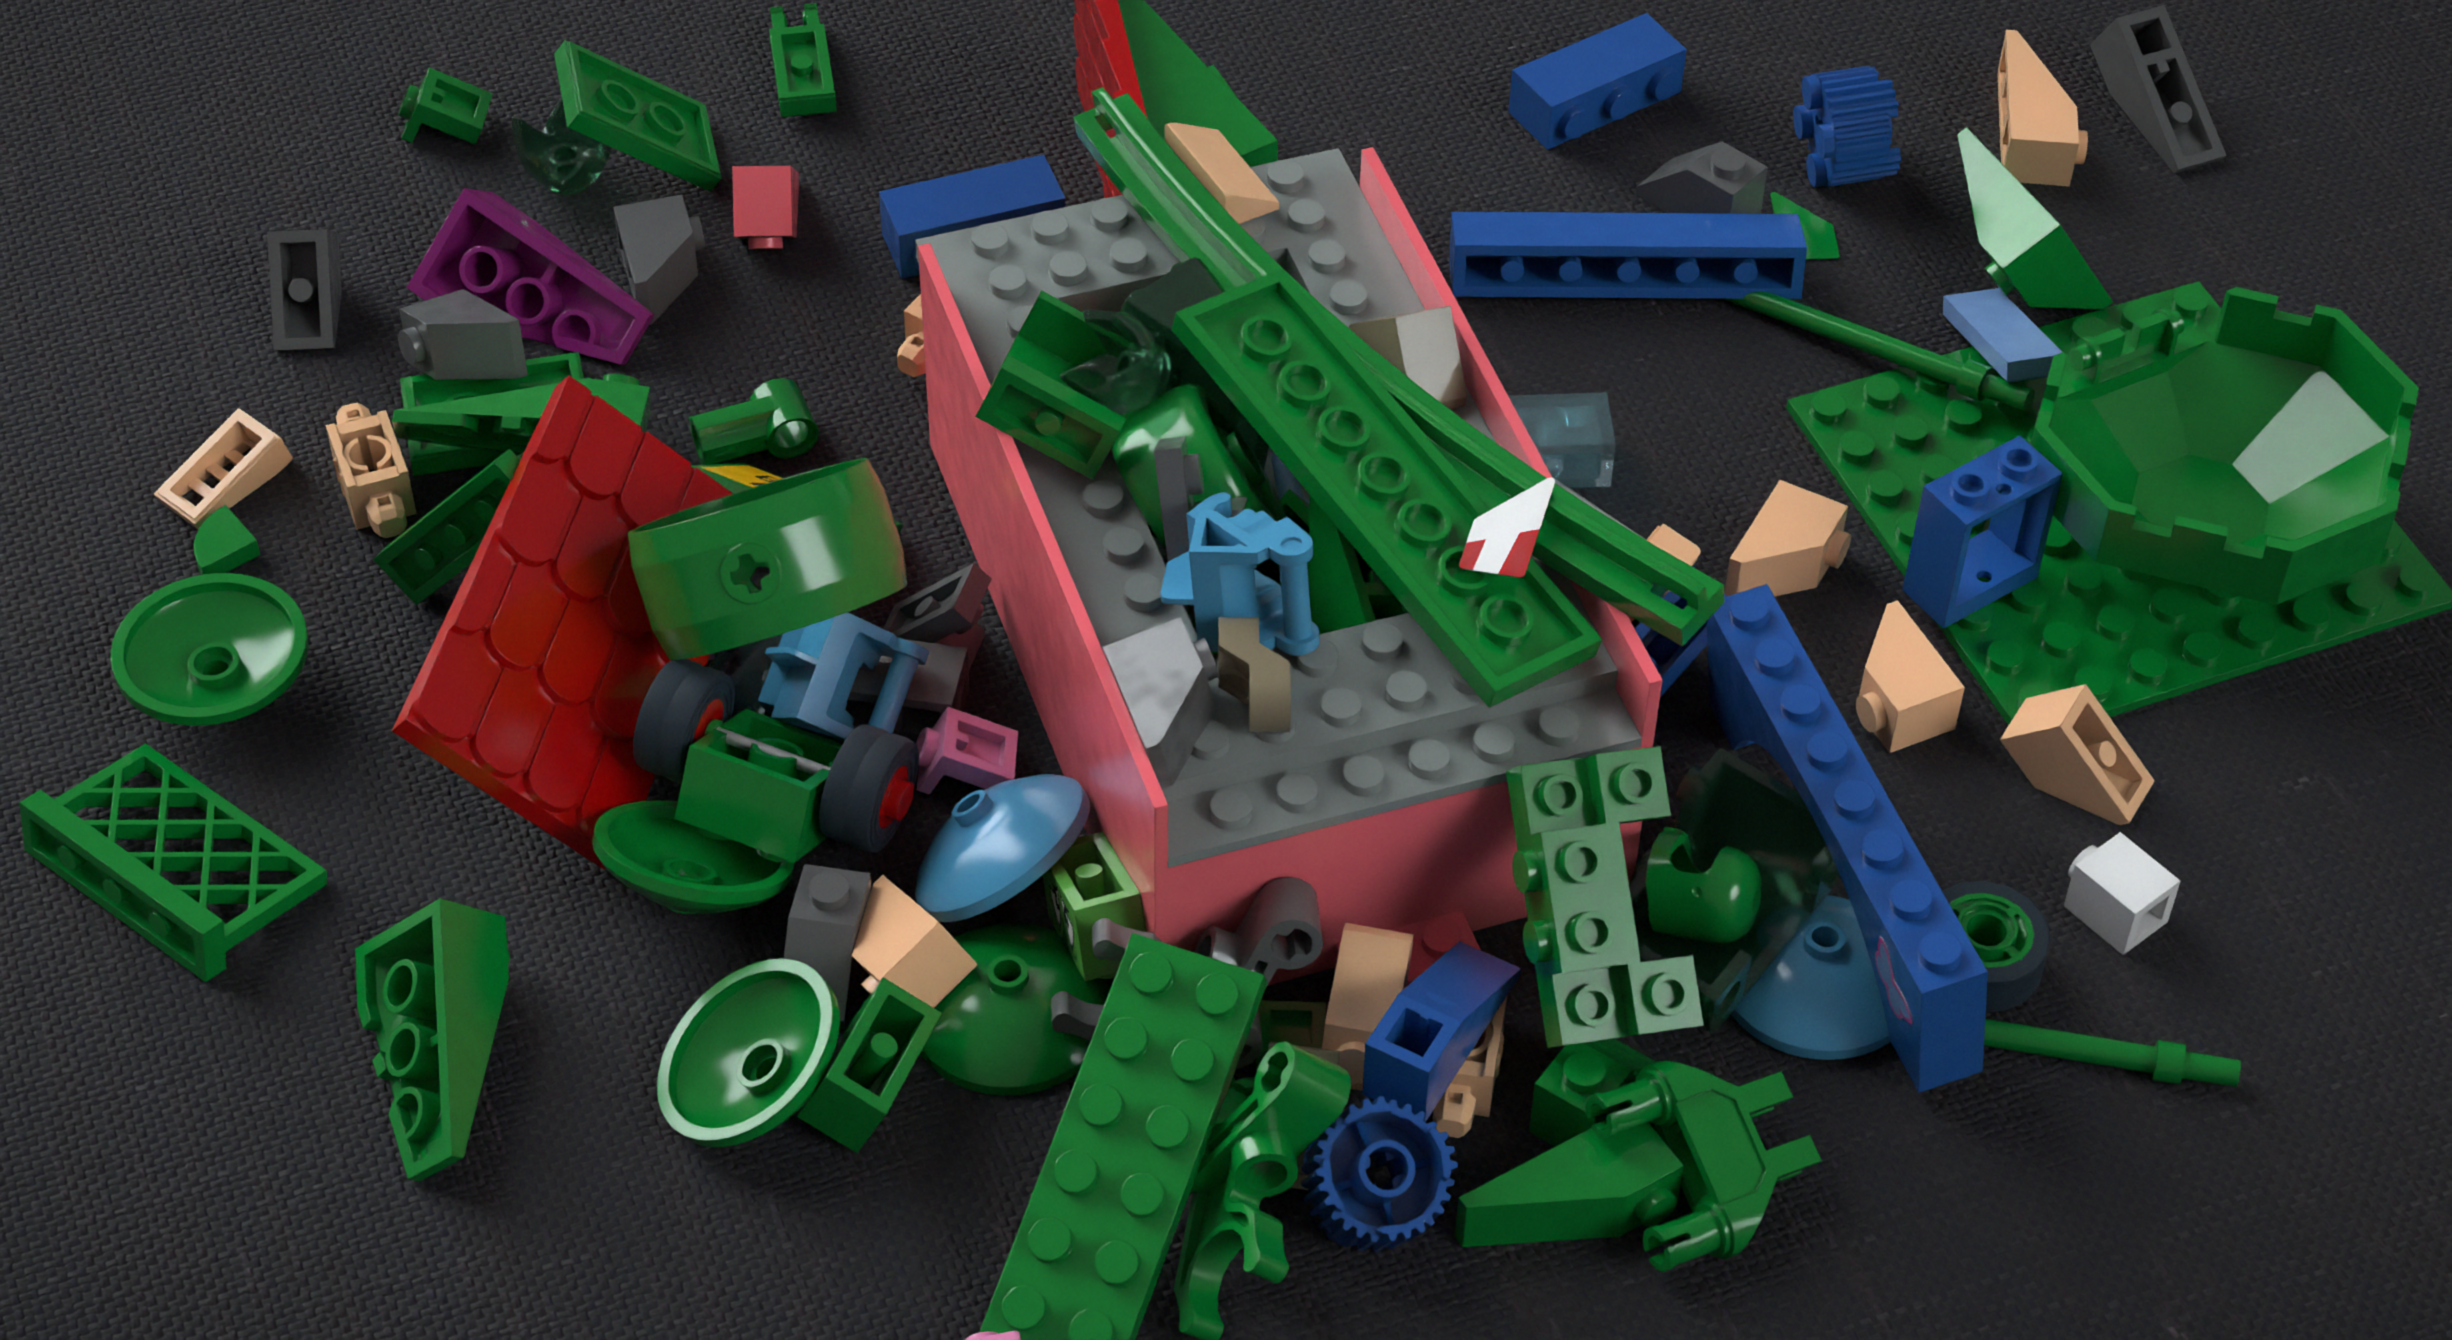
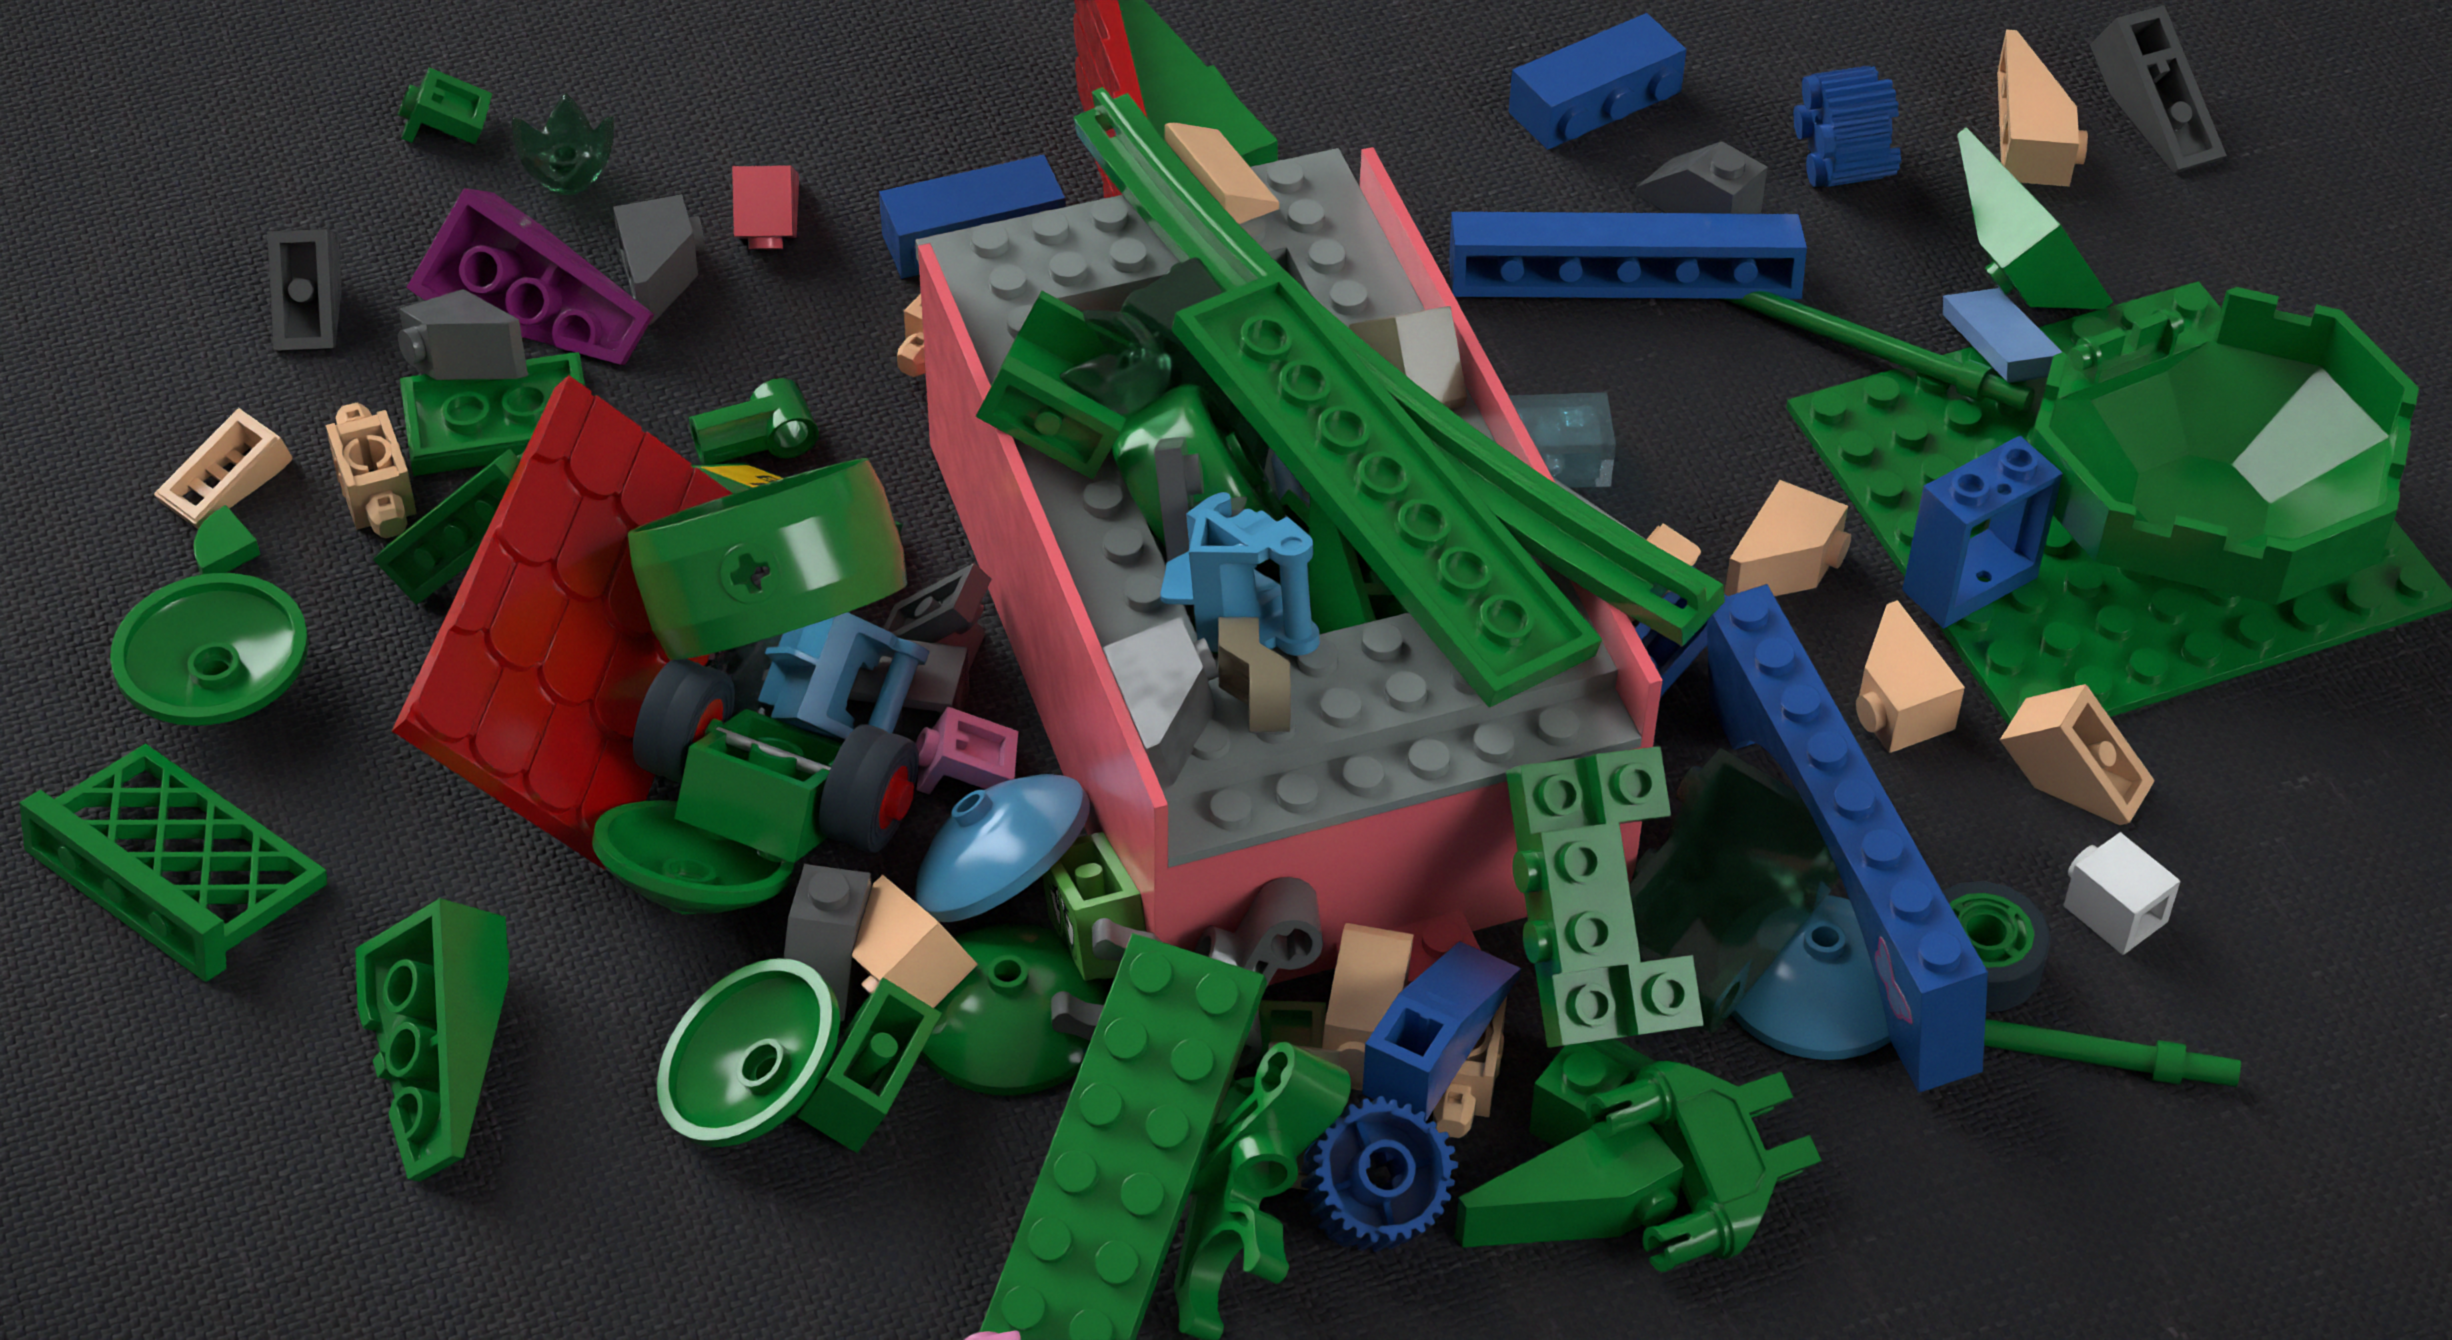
(510, 417): green wedge -> none
(636, 115): green tile -> none
(801, 64): green hinge -> none
(1506, 535): white sticker -> none
(1699, 905): green helmet -> none
(1817, 232): green sticker -> none

